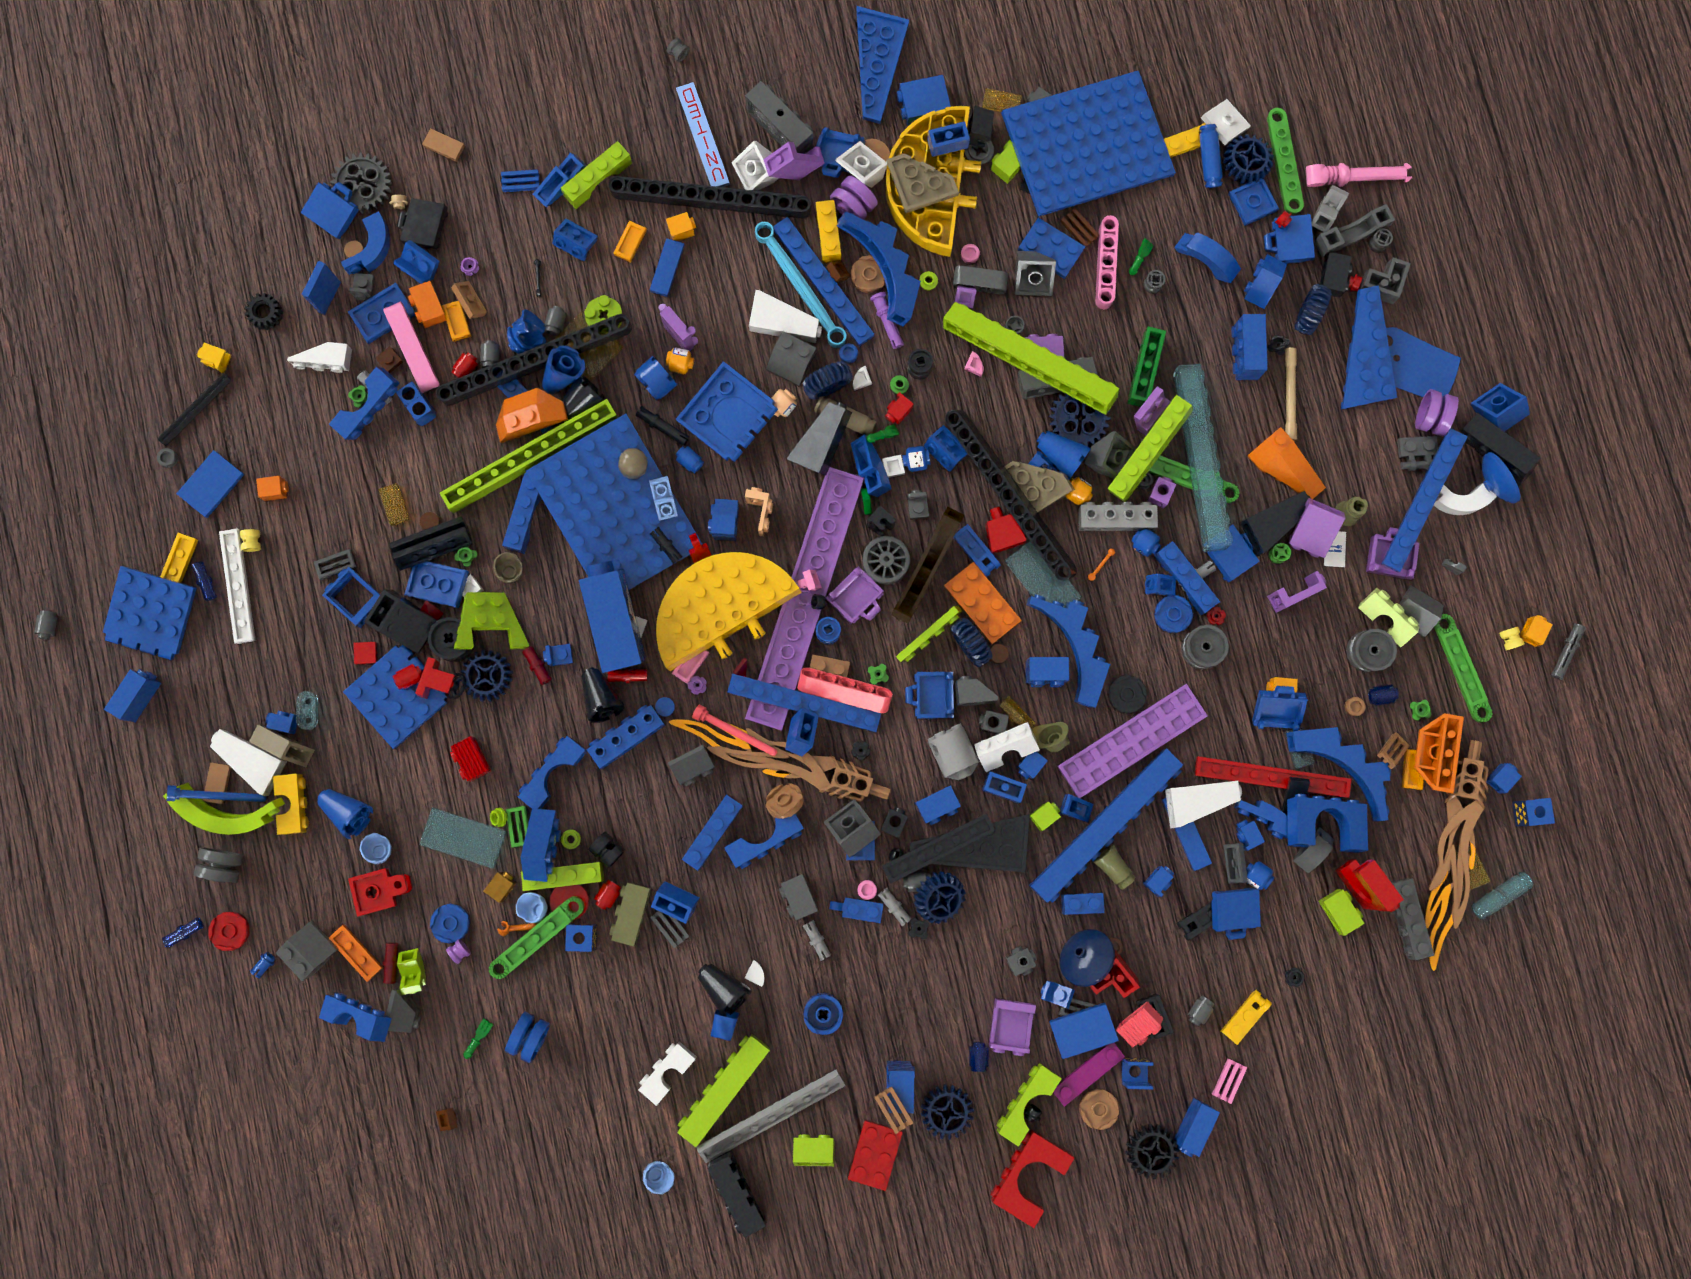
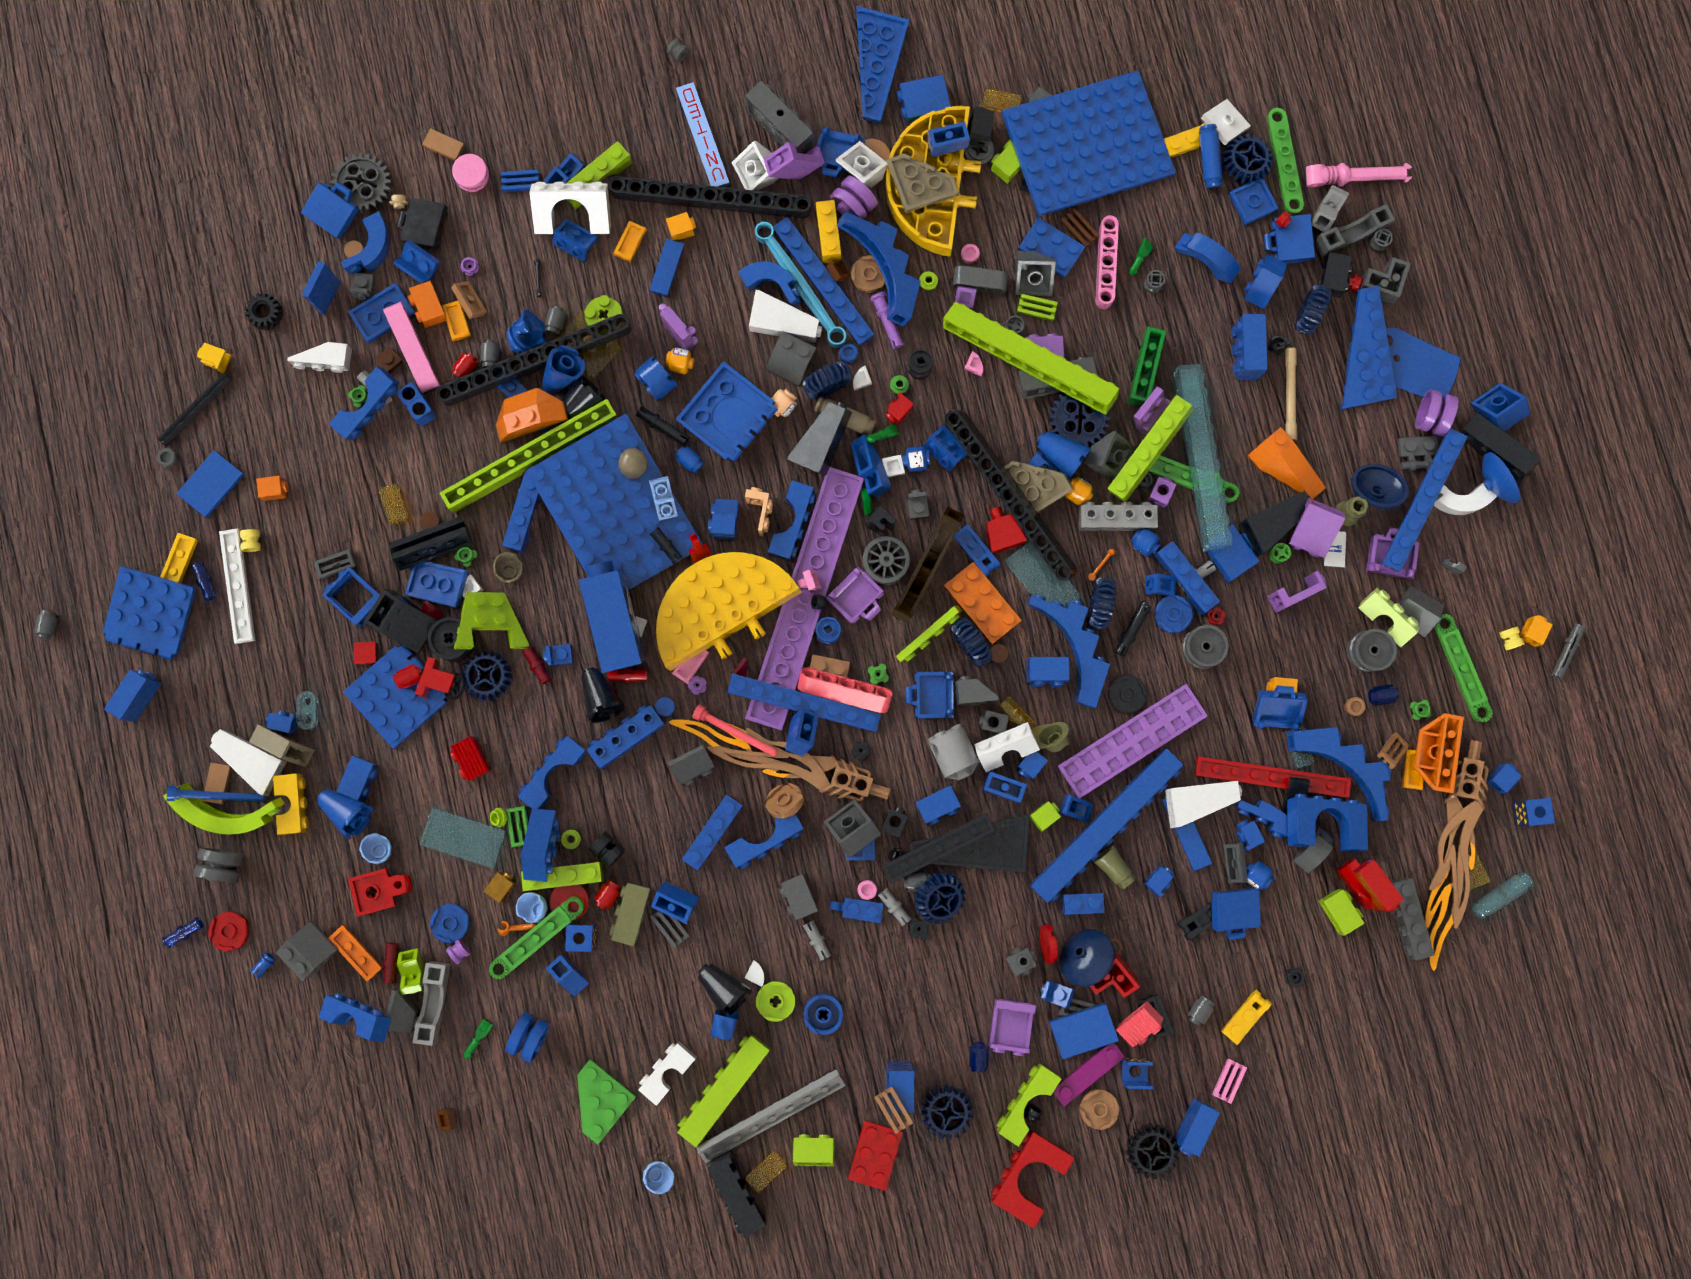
(358, 778): none -> blue brick
(430, 1017): none -> light grey arch
(470, 172): none -> bright pink head
(567, 975): none -> blue slope
(592, 196): none -> white arch
(601, 1100): none -> bright green plate
(762, 272): none -> blue arch
(766, 1007): none -> lime plate
(766, 1171): none -> clear yellow plate
(784, 544): none -> blue arch
(1048, 944): none -> red tile
(1053, 304): none -> lime tile
(1102, 603): none -> dark blue gear
(1128, 636): none -> black pin
(1380, 486): none -> dark blue dish

